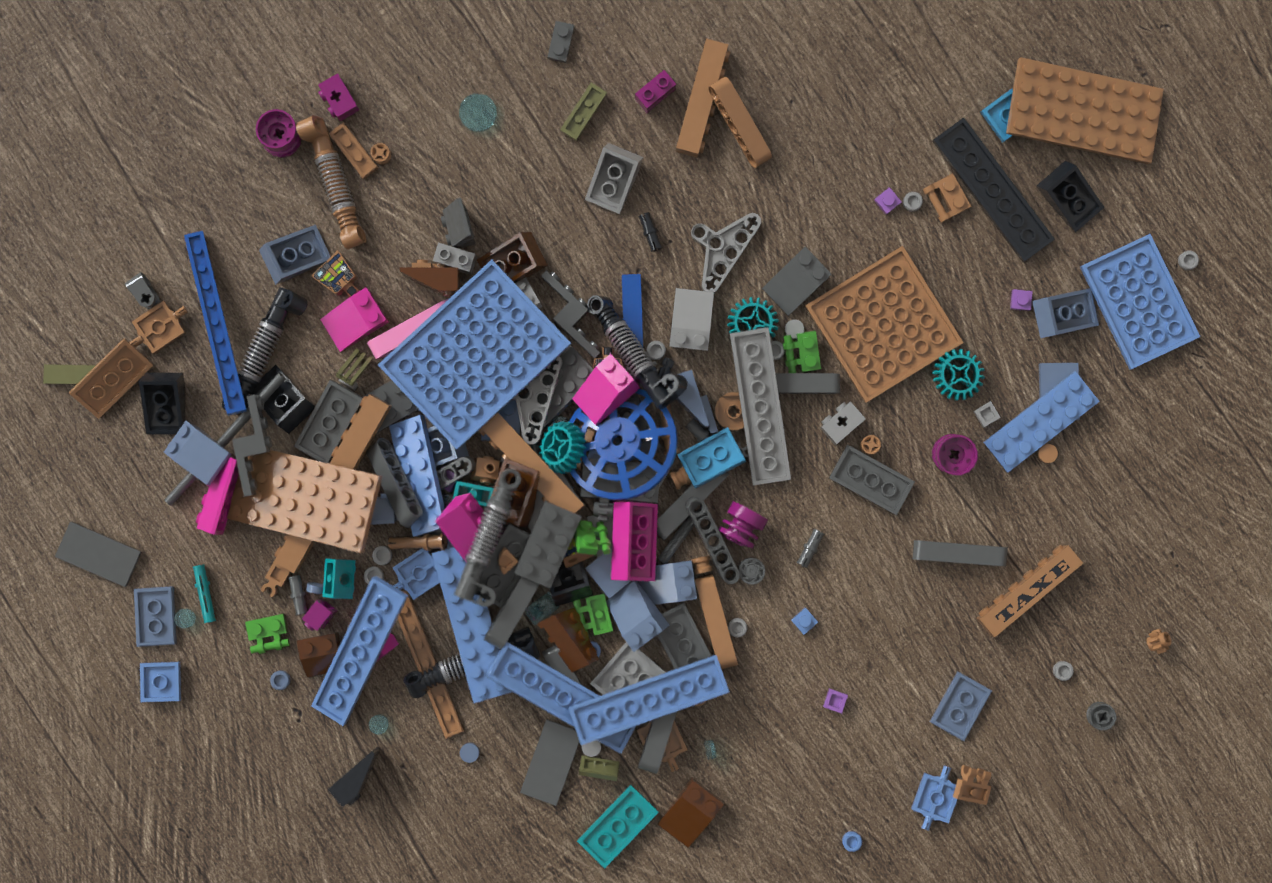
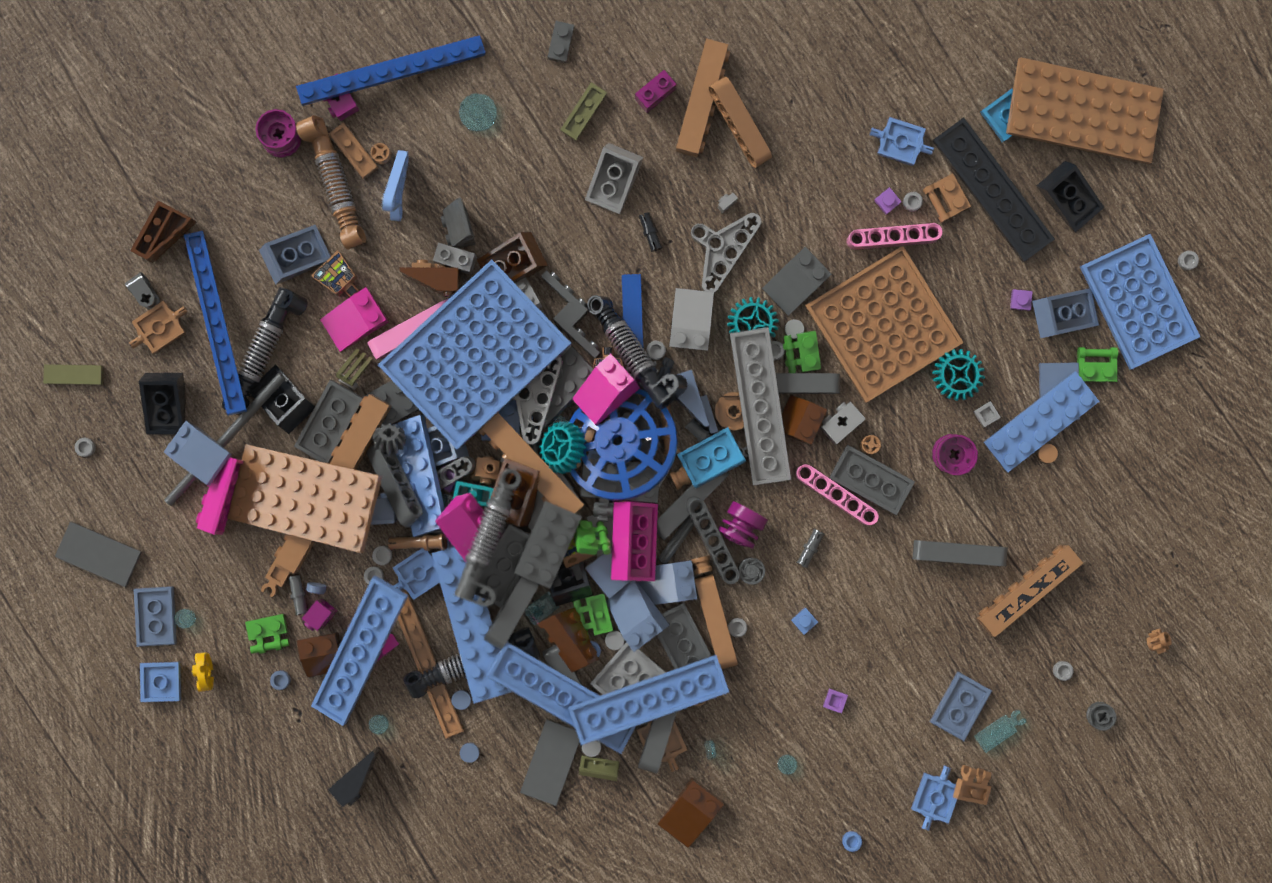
(85, 447): none -> light grey tile
(111, 378): medium nougat plate -> none
(161, 231): none -> reddish brown wedge
(202, 671): none -> yellow plate
(208, 616): teal pin -> none
(252, 445): dark grey bracket -> none
(332, 572): teal brick -> none
(389, 438): none -> dark grey gear
(390, 70): none -> blue plate
(394, 191): none -> light blue beam
(461, 699): none -> sand blue tile
(506, 560): medium nougat tile -> none
(614, 640): none -> light grey tile
(617, 826): teal plate -> none
(726, 202): none -> light grey plate
(787, 764): none -> clear light blue tile
(802, 419): none -> reddish brown slope
(845, 498): none -> bright pink beam
(901, 141): none -> medium blue plate
(902, 231): none -> bright pink beam
(998, 731): none -> clear light blue plate
(1098, 370): none -> bright green plate

